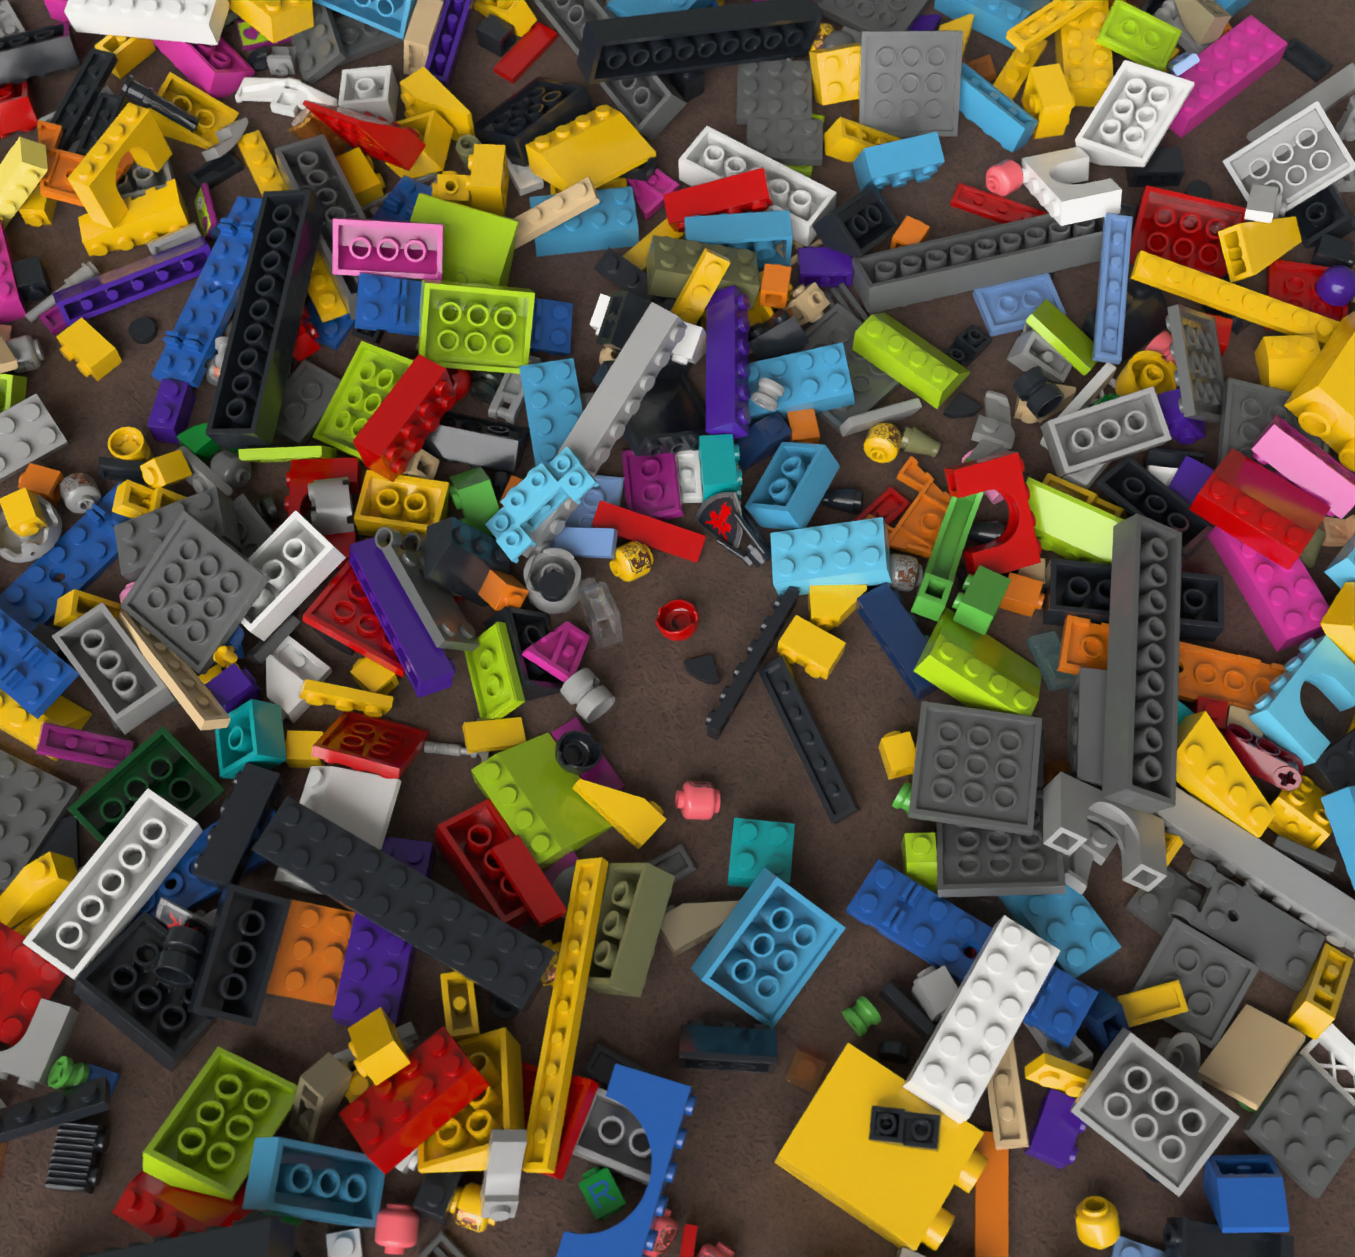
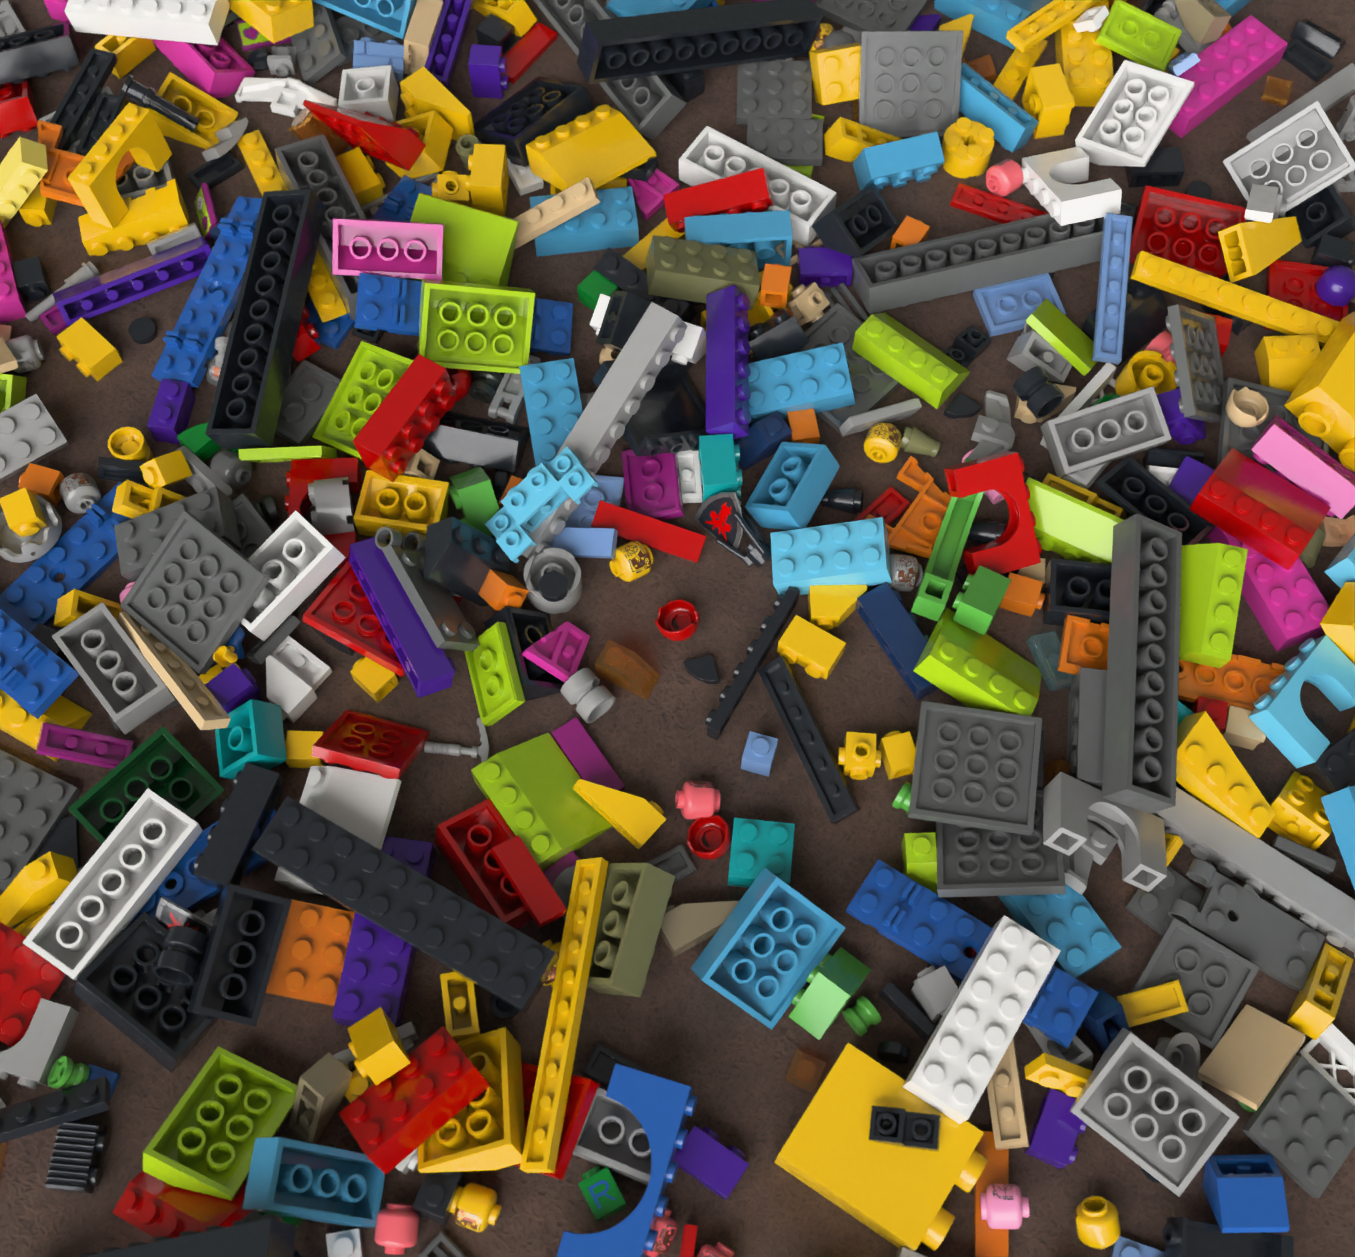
(345, 698): yellow plate -> none
(372, 54): none -> medium blue brick
(488, 71): none -> dark purple brick
(493, 734): yellow tile -> none
(502, 1174): light grey slope -> none
(577, 752): black hair -> none
(591, 288): none -> green brick
(599, 605): clear torso -> none
(626, 670): none -> clear orange slope
(700, 286): yellow plate -> none
(711, 1161): none -> dark purple brick
(717, 834): none -> red hair
(728, 1047): black slope -> none
(759, 753): none -> medium blue brick
(768, 394): light grey wheel -> none
(829, 991): none -> bright green brick
(859, 755): none -> yellow brick
(967, 148): none -> yellow brick
(1003, 1206): none -> bright pink head
(1091, 19): none -> white plate
(1210, 601): none -> lime slope
(1247, 408): none -> tan hair
(1264, 758): dark red piece -> none
(1276, 91): none -> clear orange plate
(1318, 38): none -> black slope

